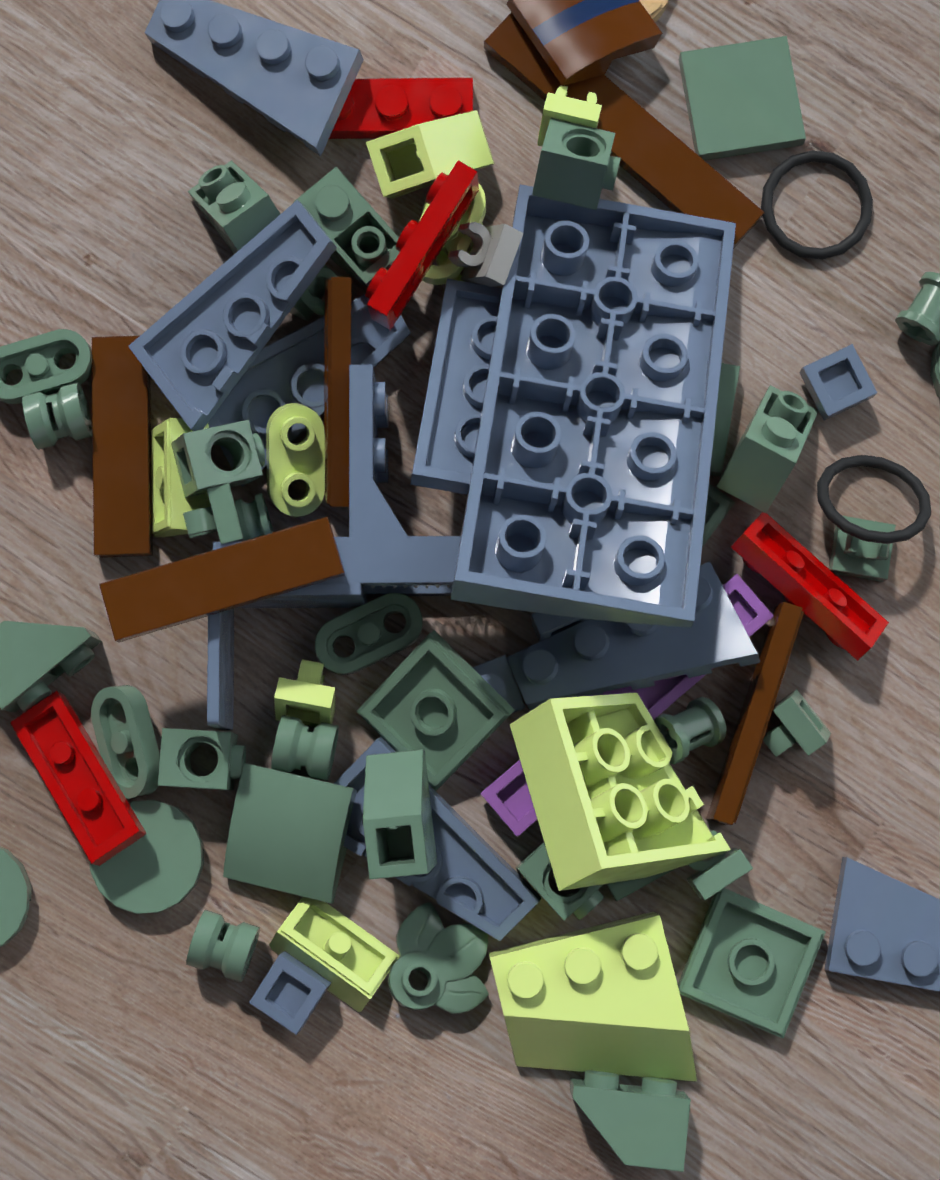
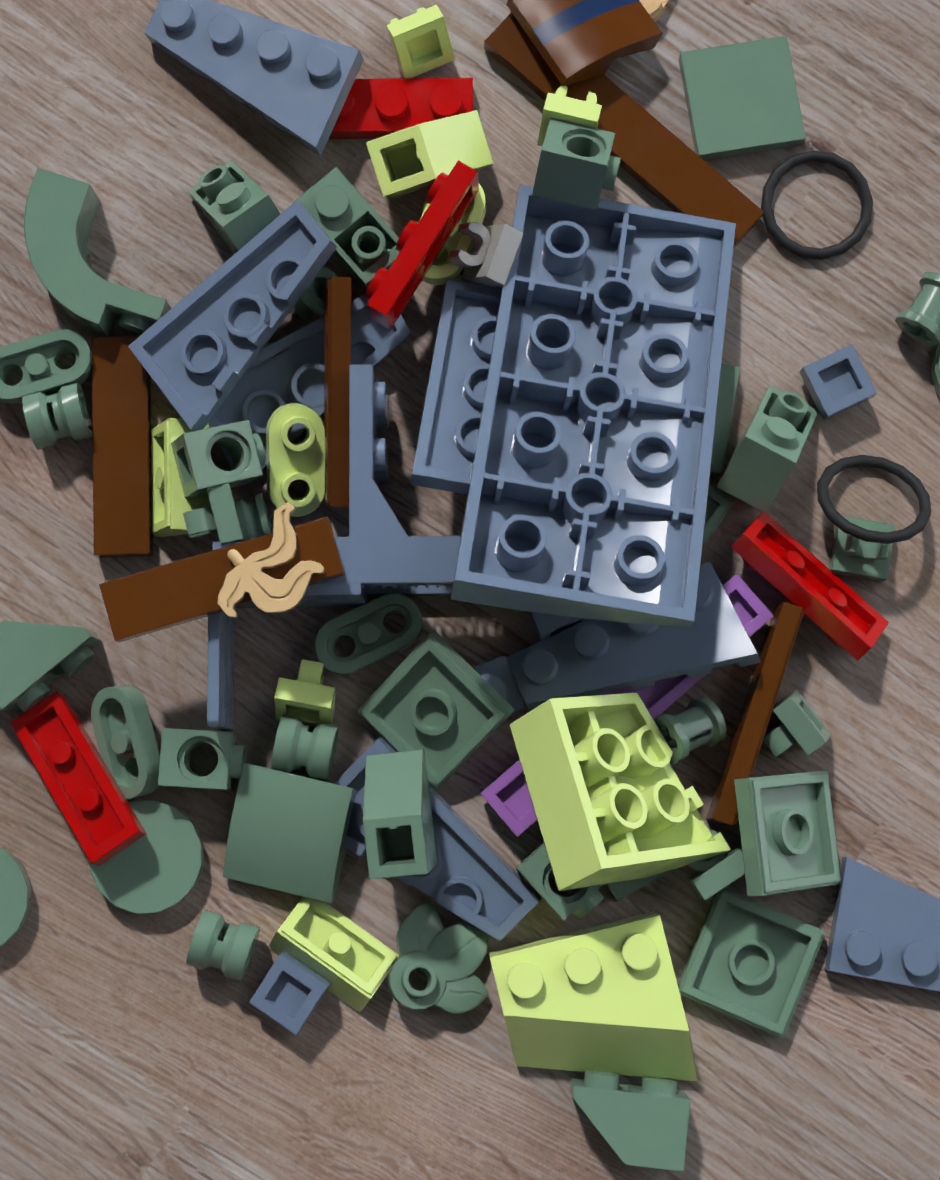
(56, 237): none -> sand green arch
(266, 592): none -> tan piece
(420, 41): none -> yellowish green tile
(787, 832): none -> sand green tile

